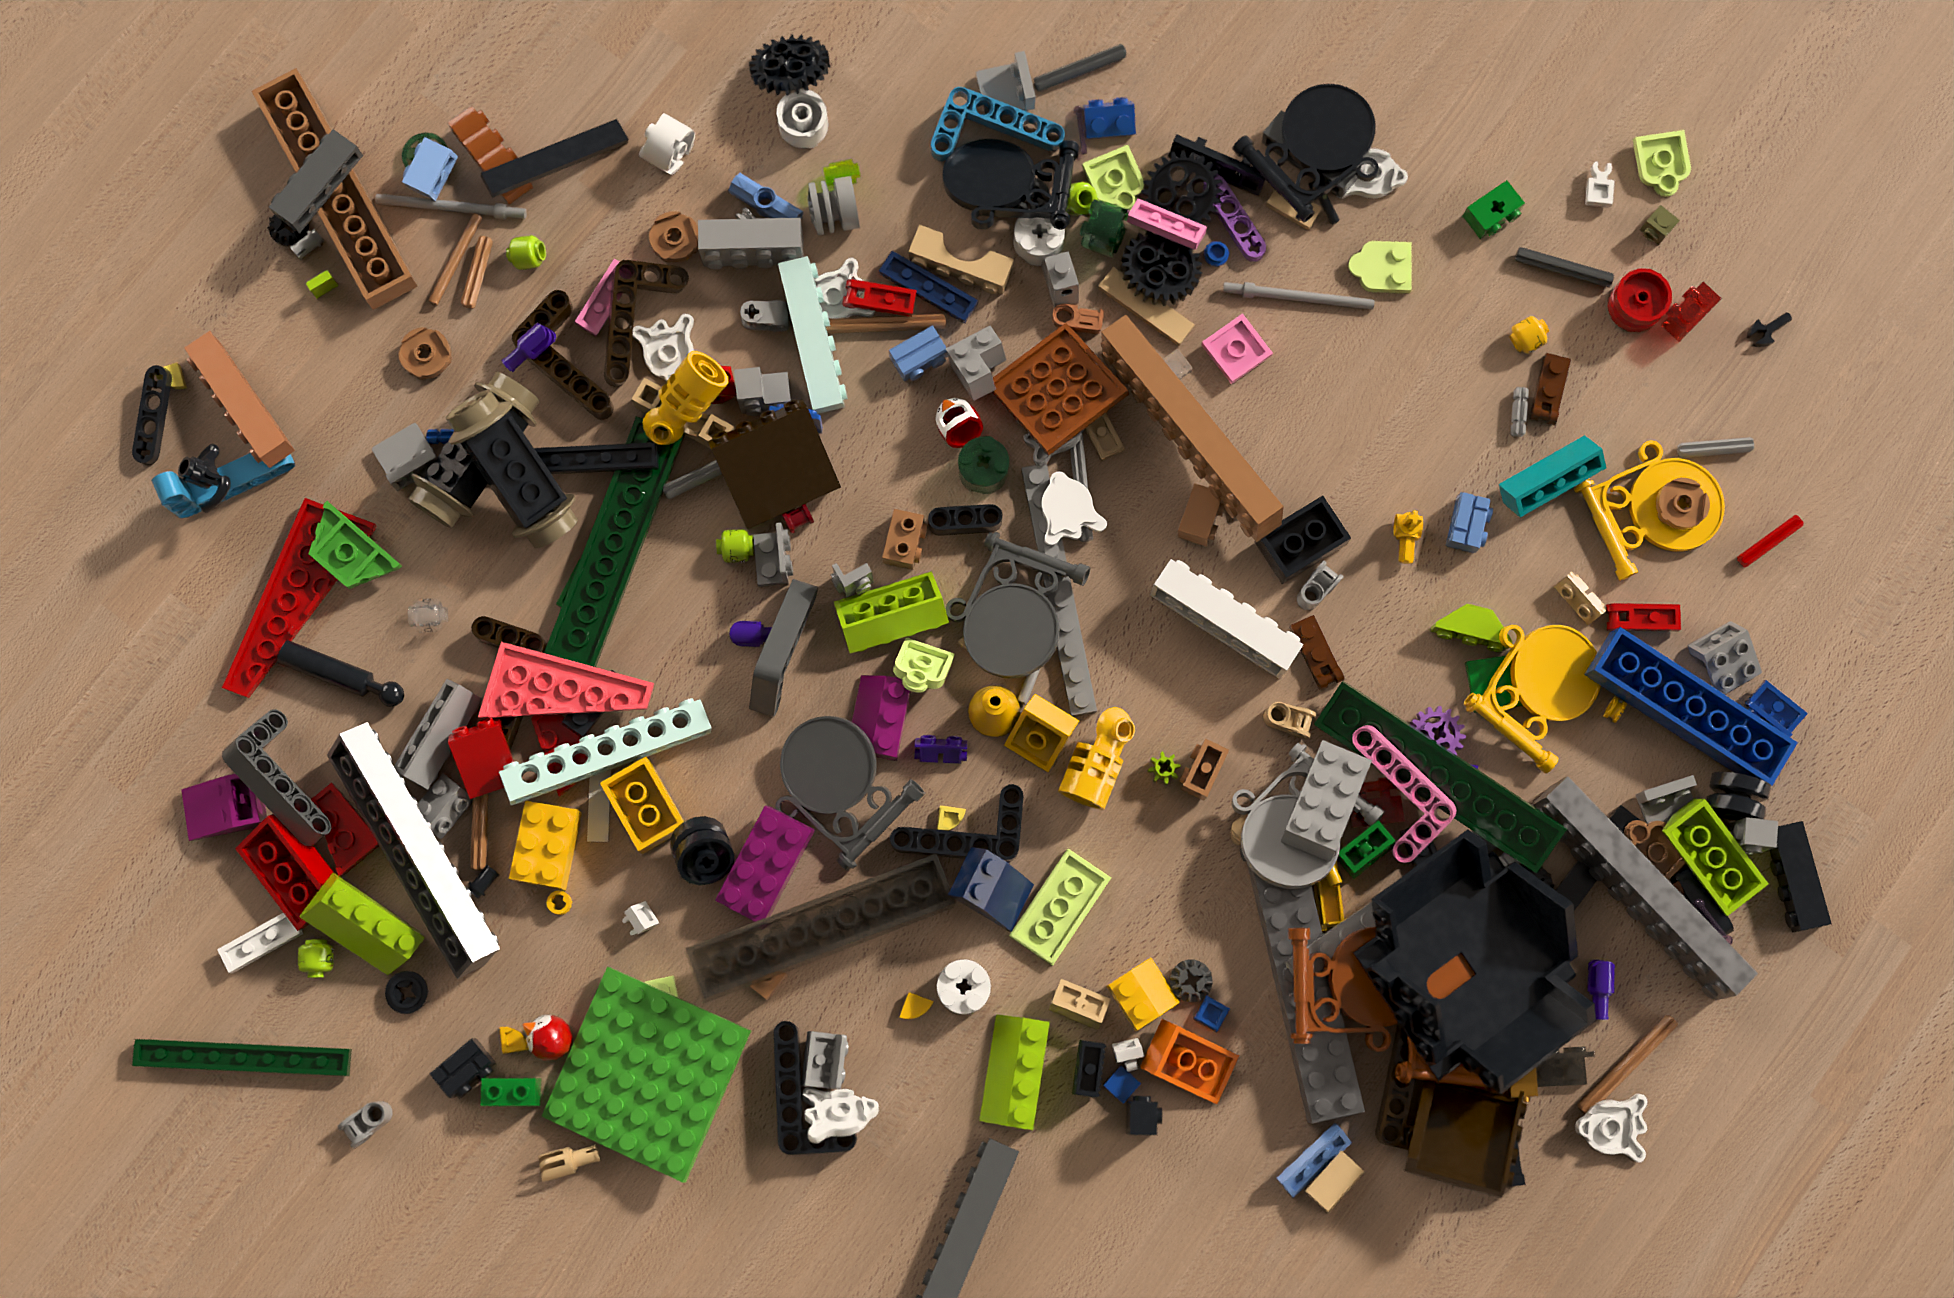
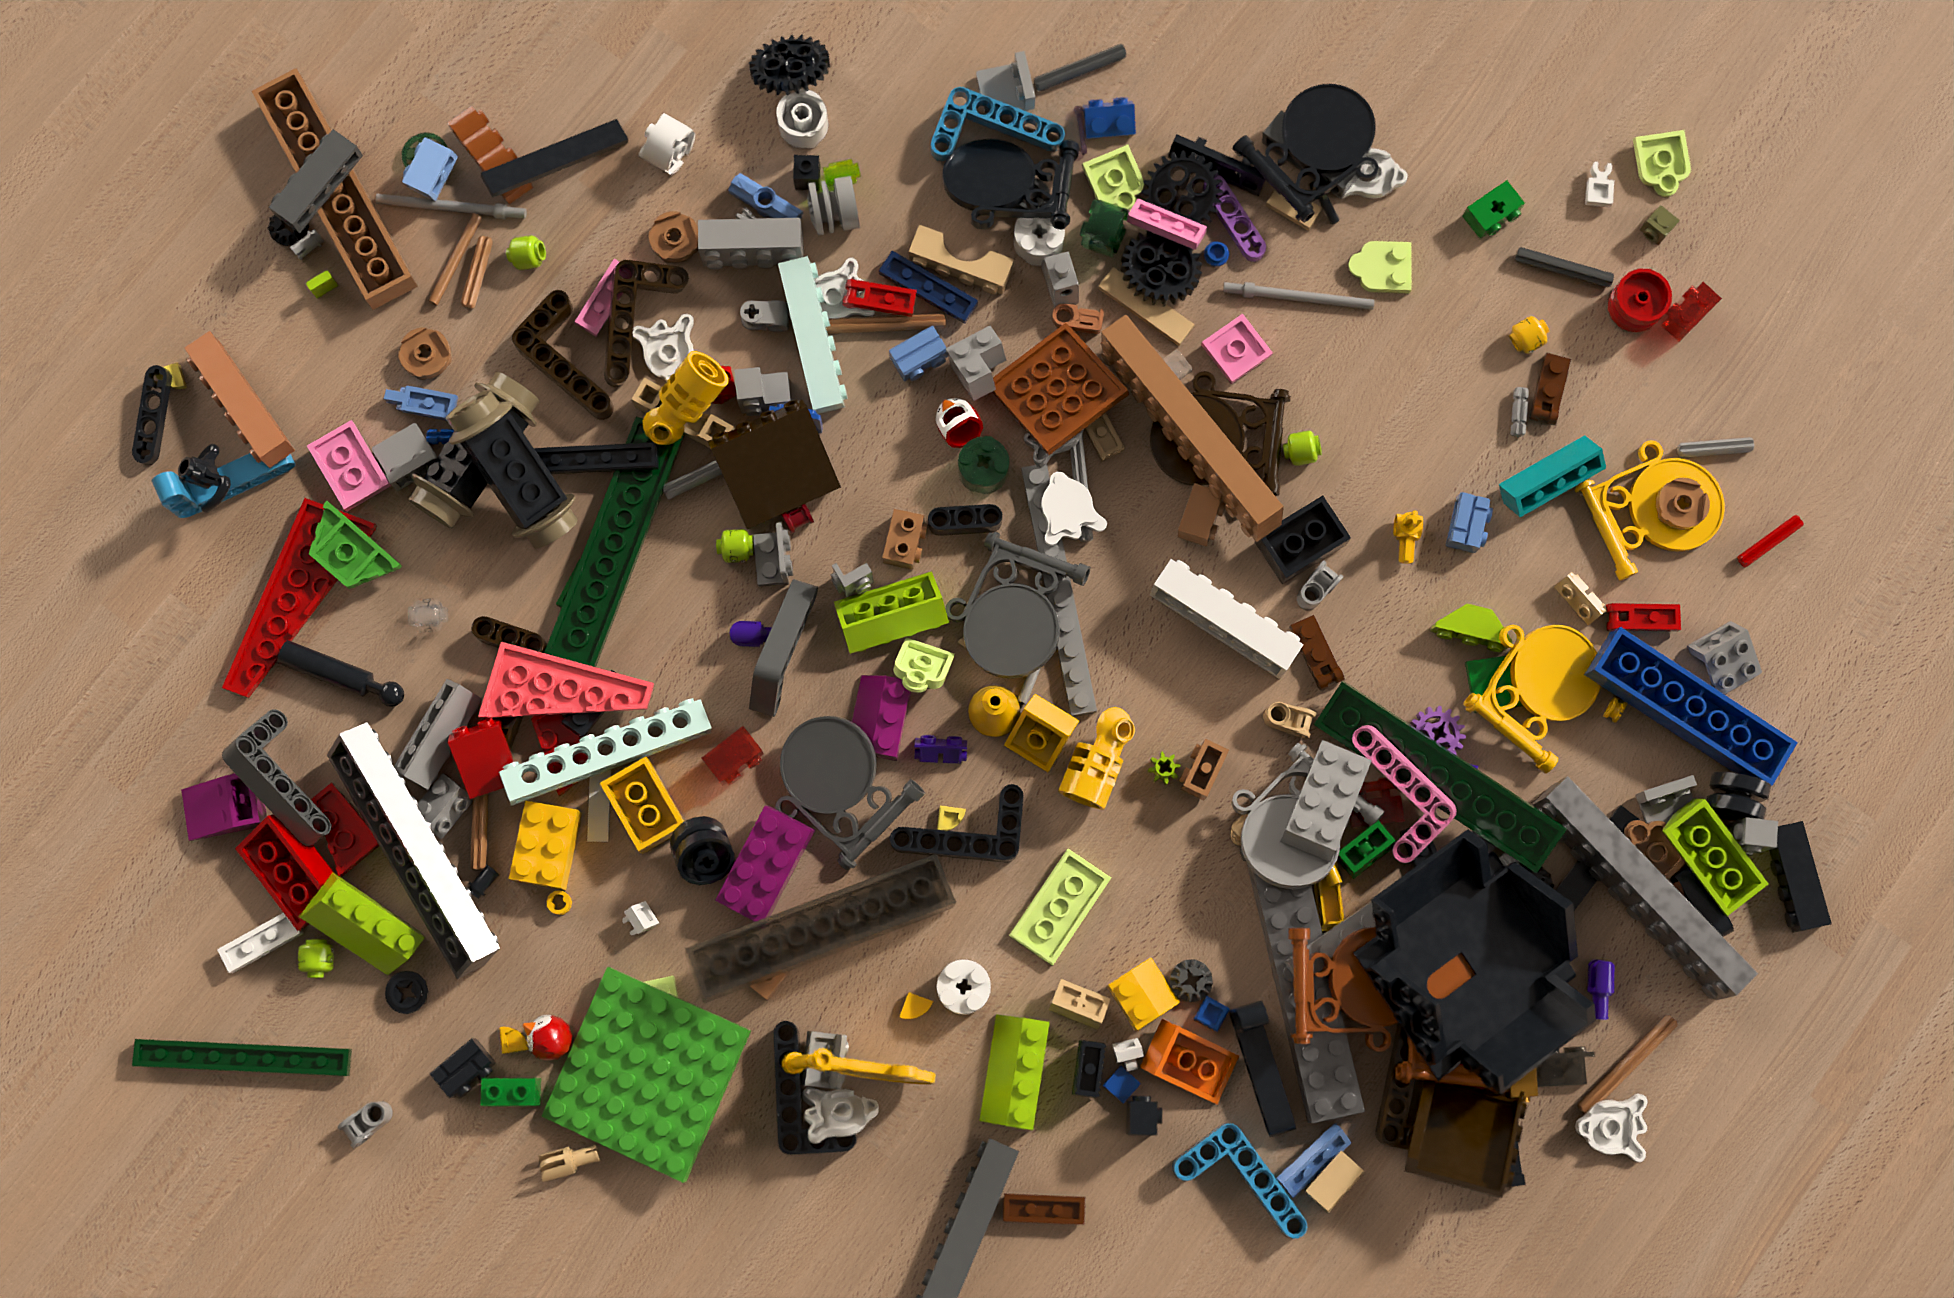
(349, 465): none -> bright pink plate
(422, 401): none -> medium blue hinge
(529, 346): dark purple arm -> none
(733, 756): none -> clear red brick
(806, 170): none -> black brick
(824, 1061): none -> yellow piece
(991, 887): dark blue slope -> none
(1044, 1209): none -> reddish brown plate
(1080, 198): lime head -> none
(1227, 419): none -> dark brown piece
(1247, 1172): none -> dark azure beam
(1261, 1067): none -> black beam
(1302, 448): none -> lime head
(1699, 904): clear purple hinge -> none
(1768, 329): black bar -> none
(1775, 708): blue bracket -> none

